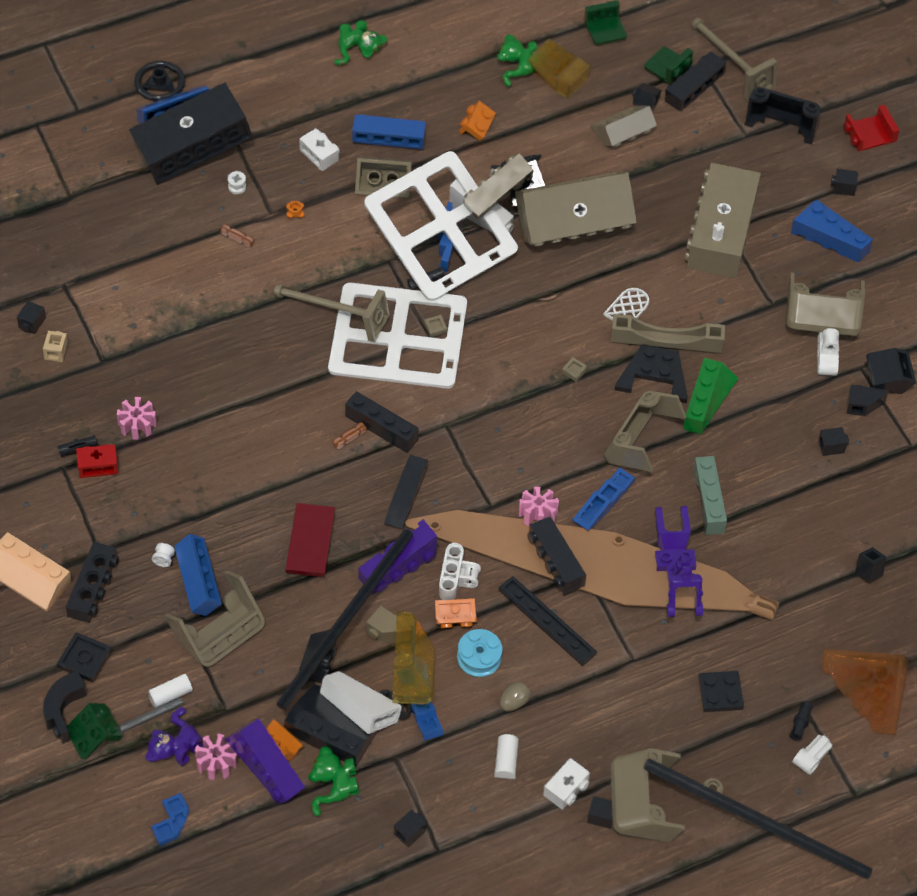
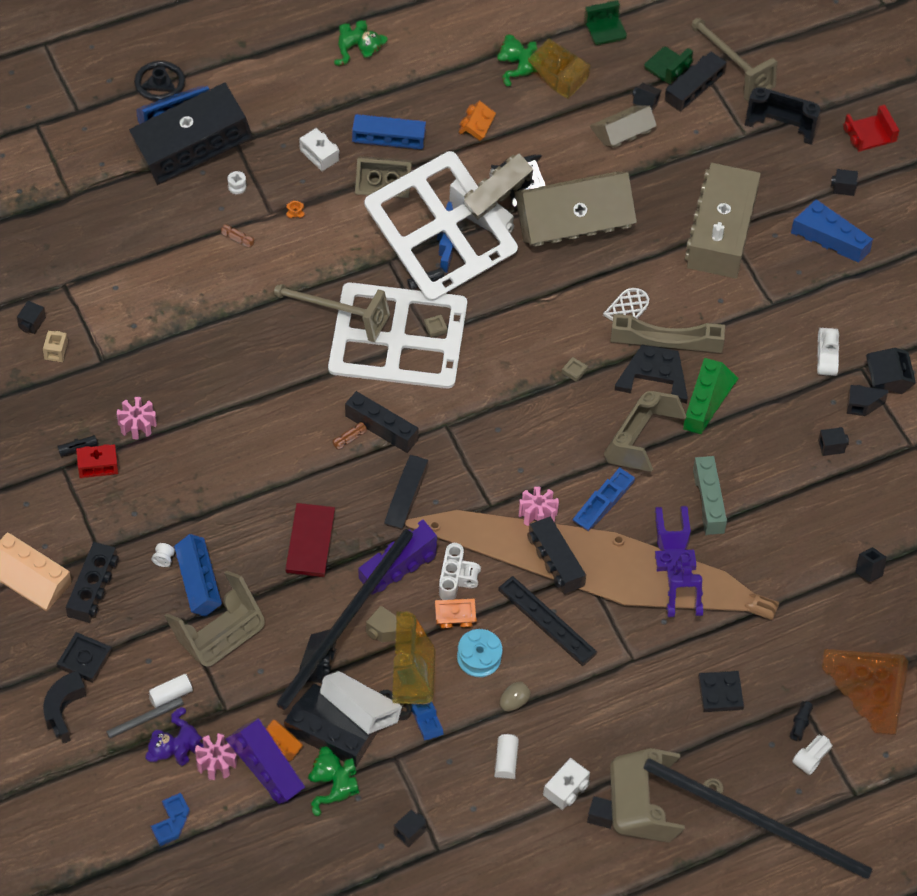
(93, 727): dark green bracket -> none
(822, 312): dark tan windscreen -> none

